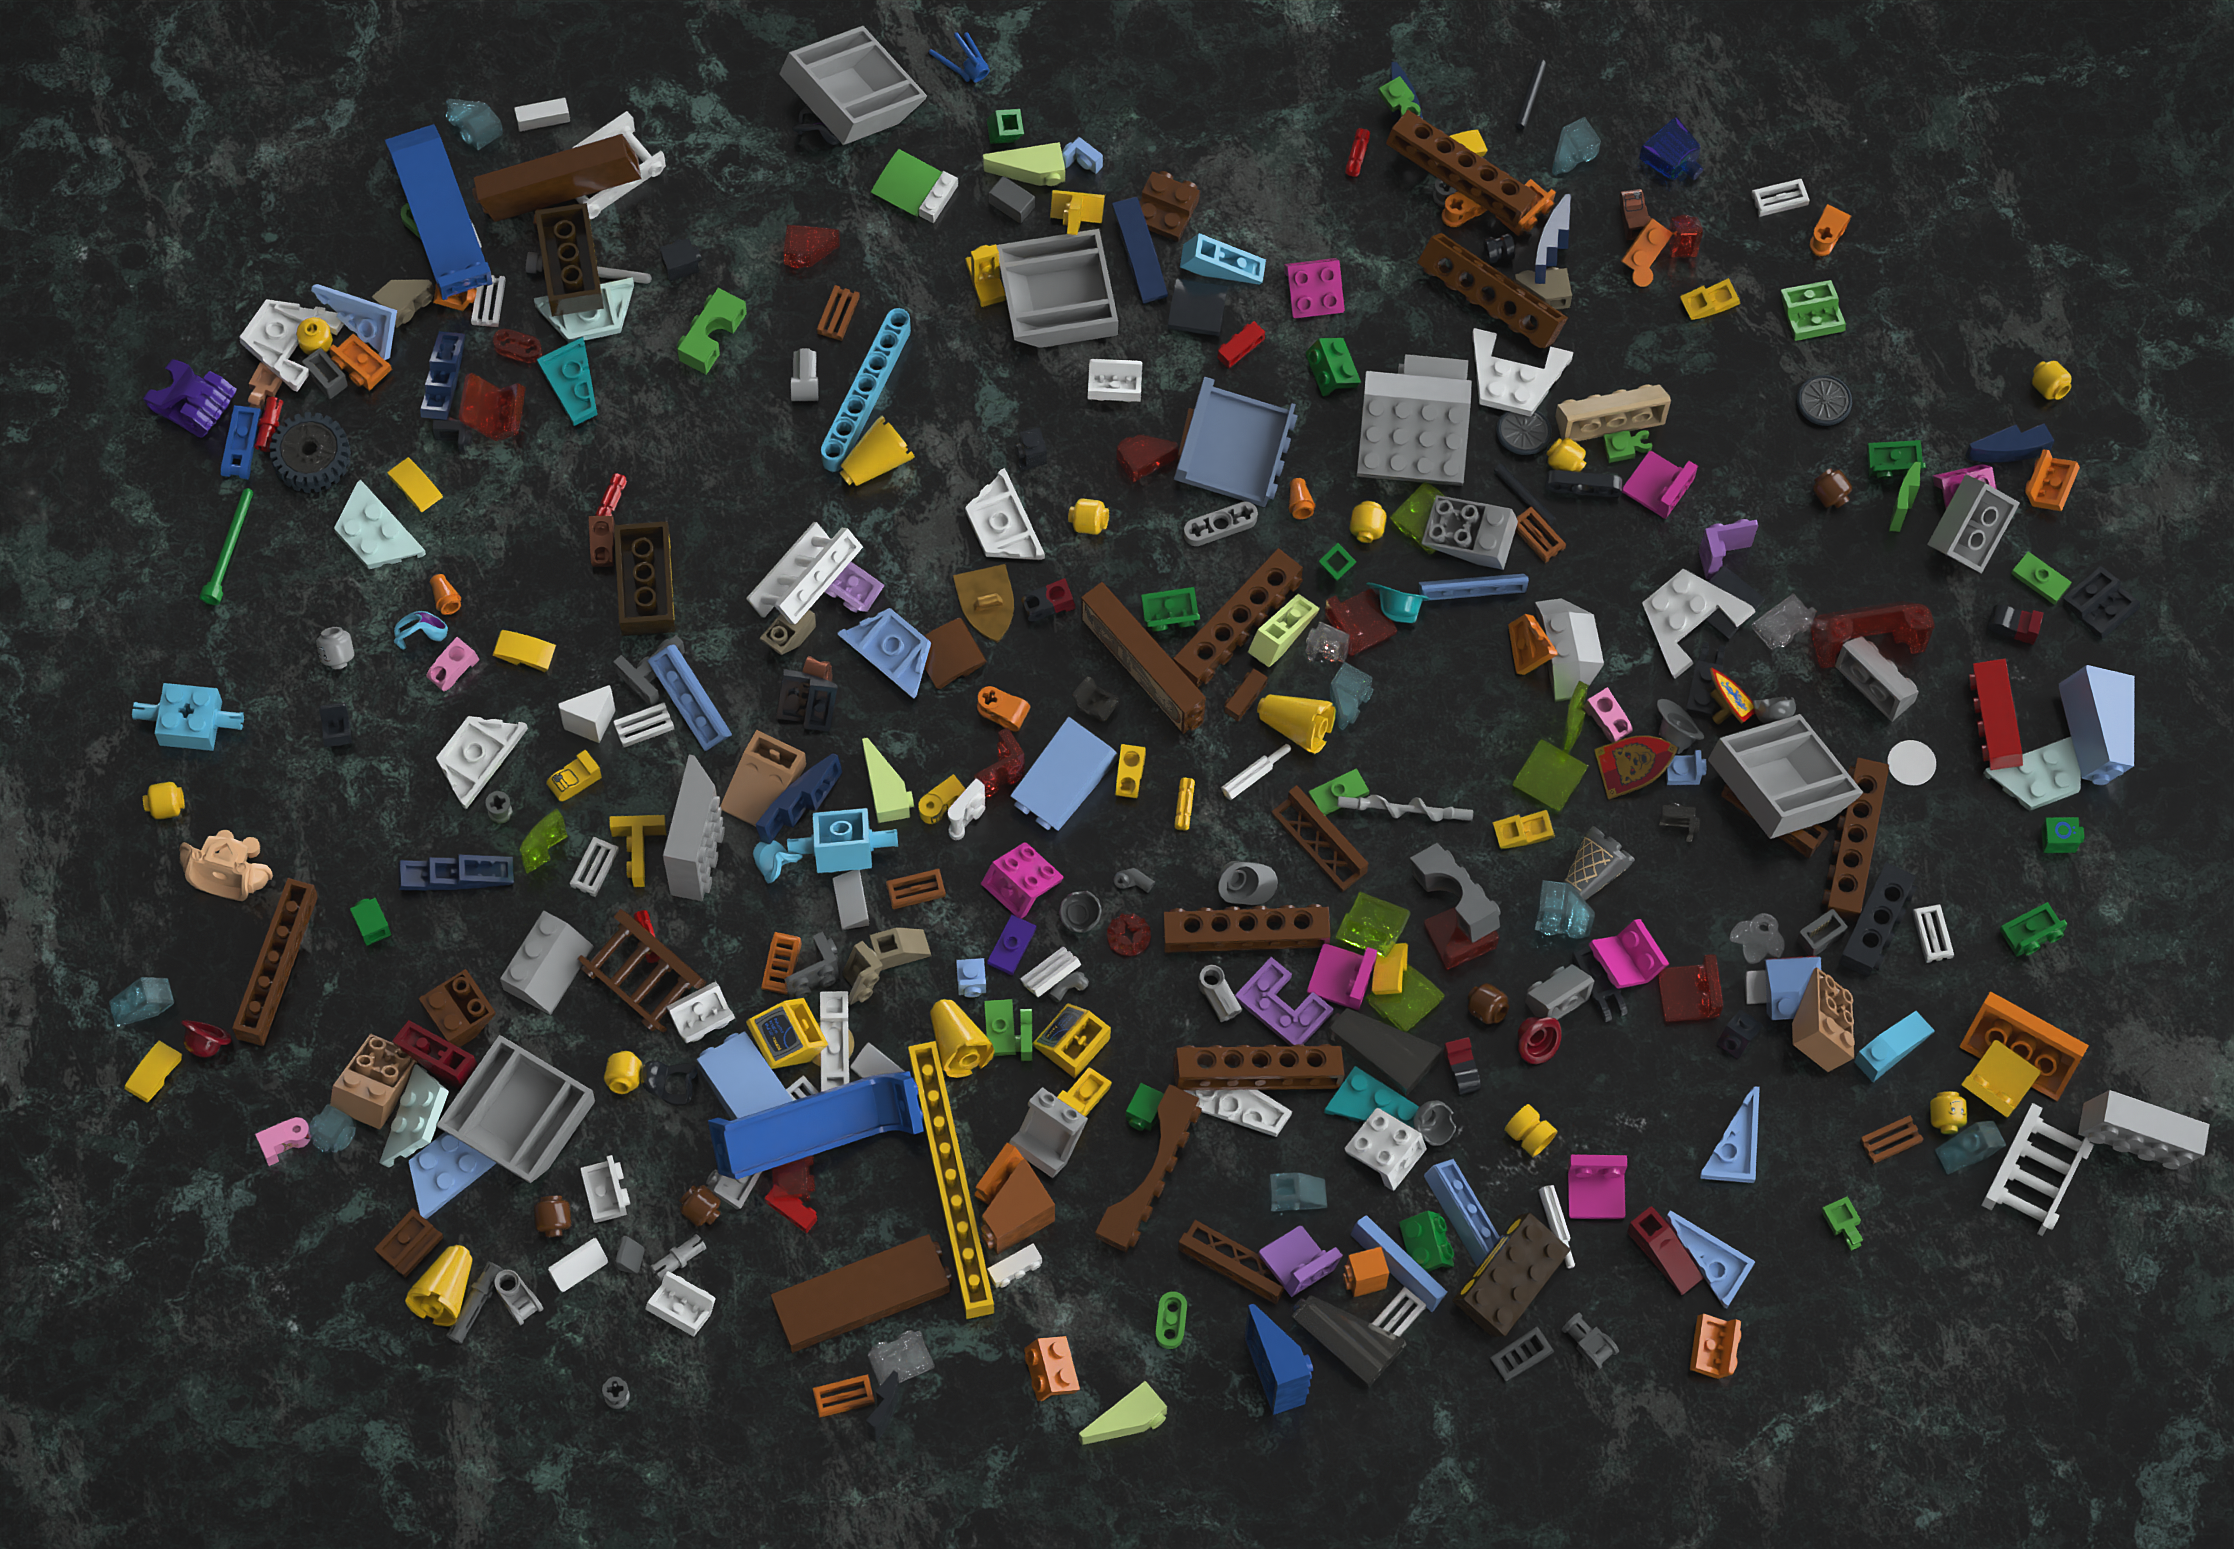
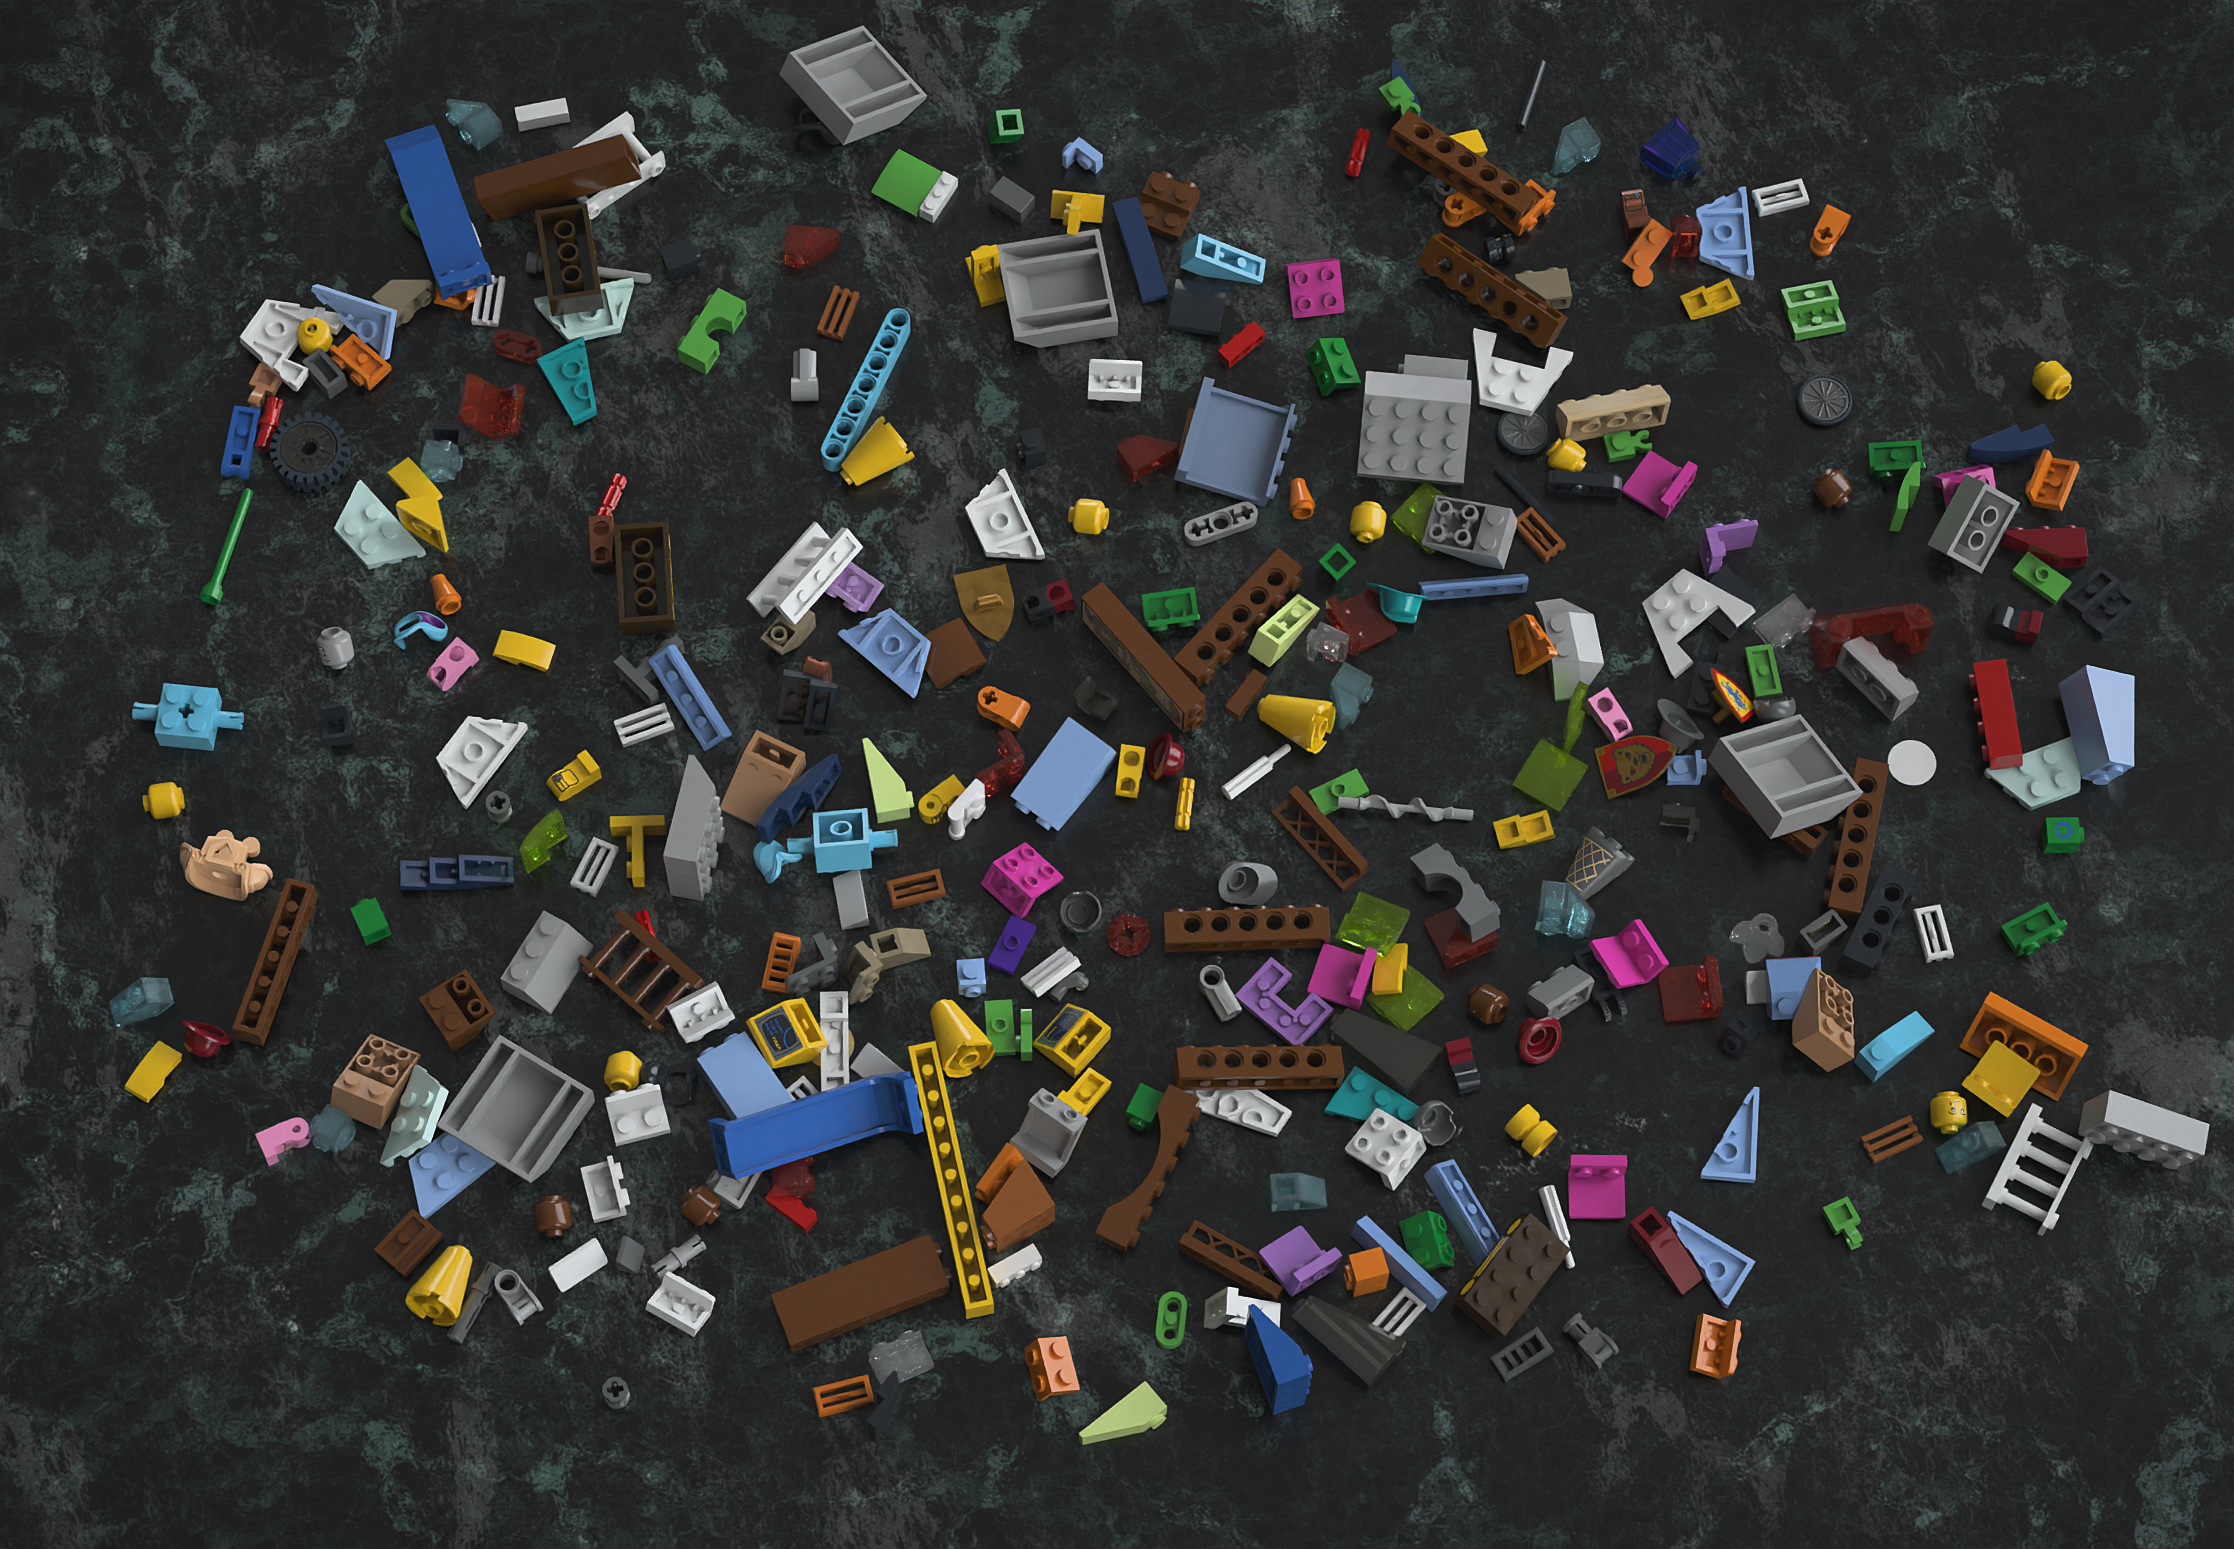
(190, 399): dark purple piece -> none
(423, 519): none -> yellow slope
(436, 1054): dark red slope -> none
(441, 460): none -> clear light blue brick
(442, 375): dark blue slope -> none
(588, 713): white slope -> none
(637, 1114): none -> white bracket
(974, 66): blue plant -> none
(1032, 165): yellowish green slope -> none
(1133, 877): dark grey arm -> none
(1163, 756): none -> dark red hat
(1232, 1309): none -> white bracket
(1554, 237): slope -> none
(1727, 234): none -> light blue wing
(1763, 672): none -> bright green plate
(2055, 546): none -> dark red slope

